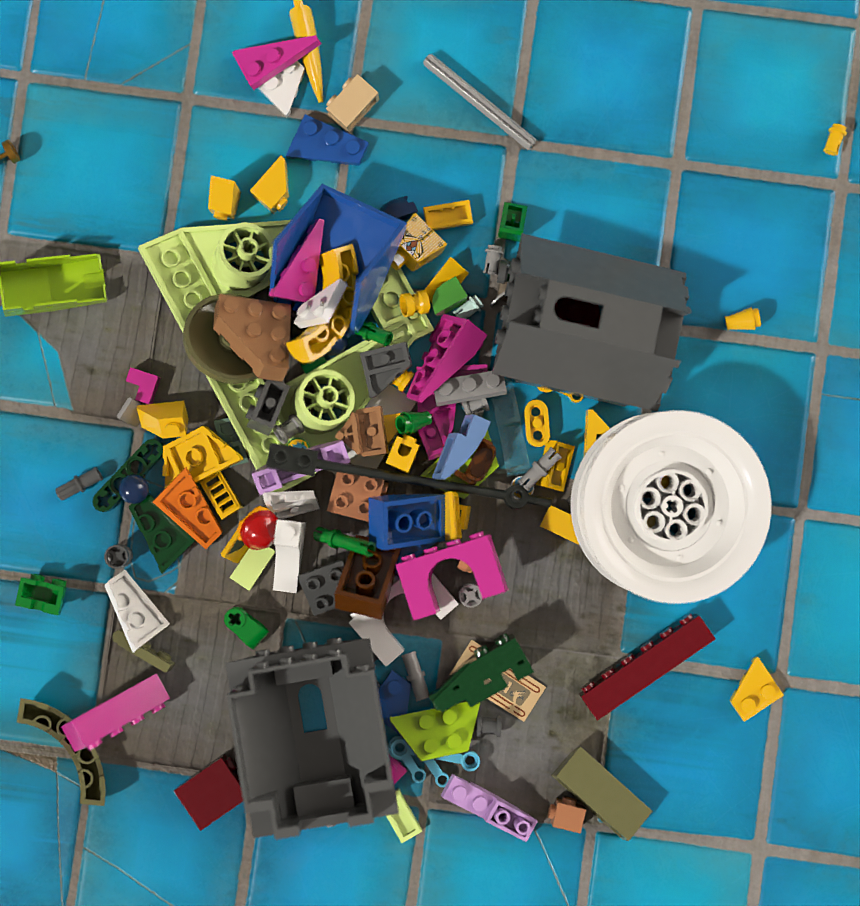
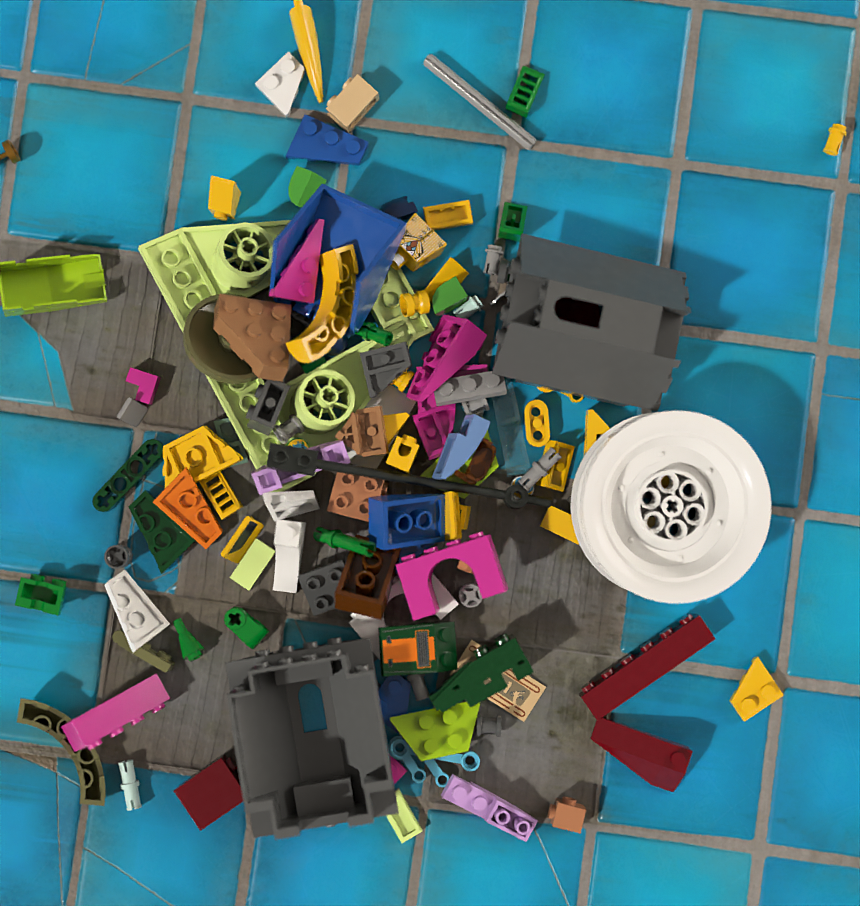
(79, 484): dark grey axle -> none
(129, 784): none -> light aqua pin
(133, 489): dark blue piece -> none
(164, 419): yellow slope -> none
(190, 647): none -> green cone
(258, 528): red hair -> none
(268, 60): dark pink wing -> none
(273, 187): yellow slope -> none
(303, 185): none -> bright green brick
(321, 306): white wing -> none
(410, 422): green cone -> none
(418, 648): none -> dark green slope
(519, 108): none -> green slope
(602, 793): olive brick -> none
(648, 755): none -> dark red wedge
(744, 320): yellow cone -> none

